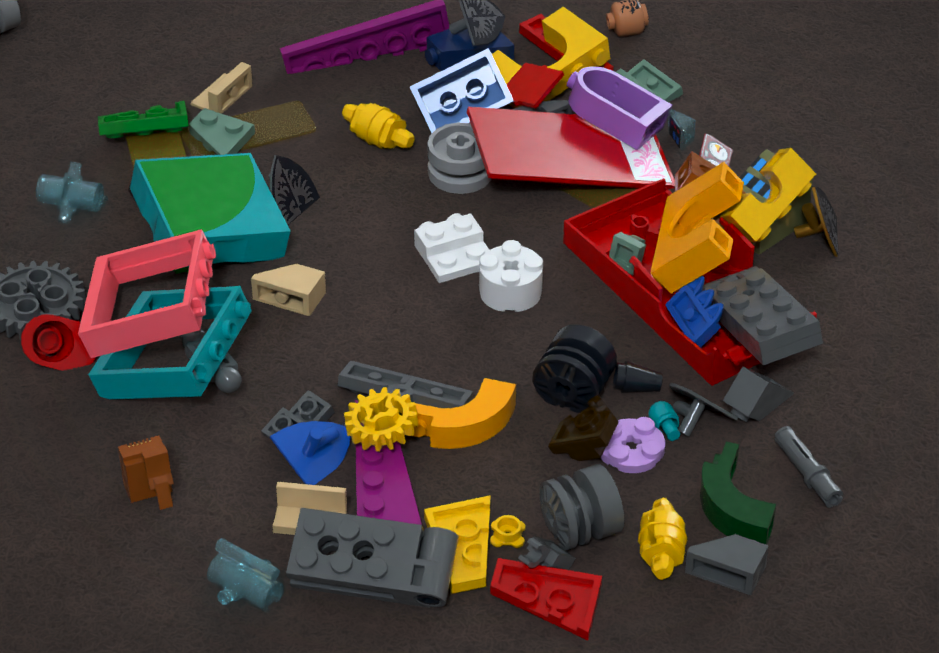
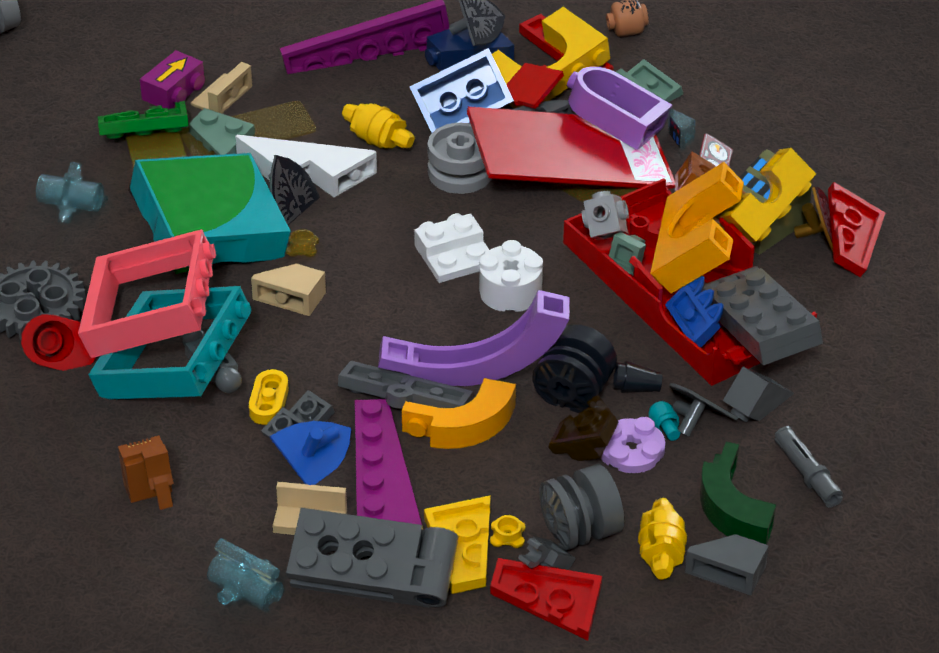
(172, 80): none -> magenta brick
(266, 401): none -> yellow plate
(302, 243): none -> clear yellow plate
(328, 166): none -> white slope
(381, 419): yellow gear -> none
(487, 358): none -> medium lavender arch
(605, 215): none -> light grey brick
(853, 228): none -> red wing

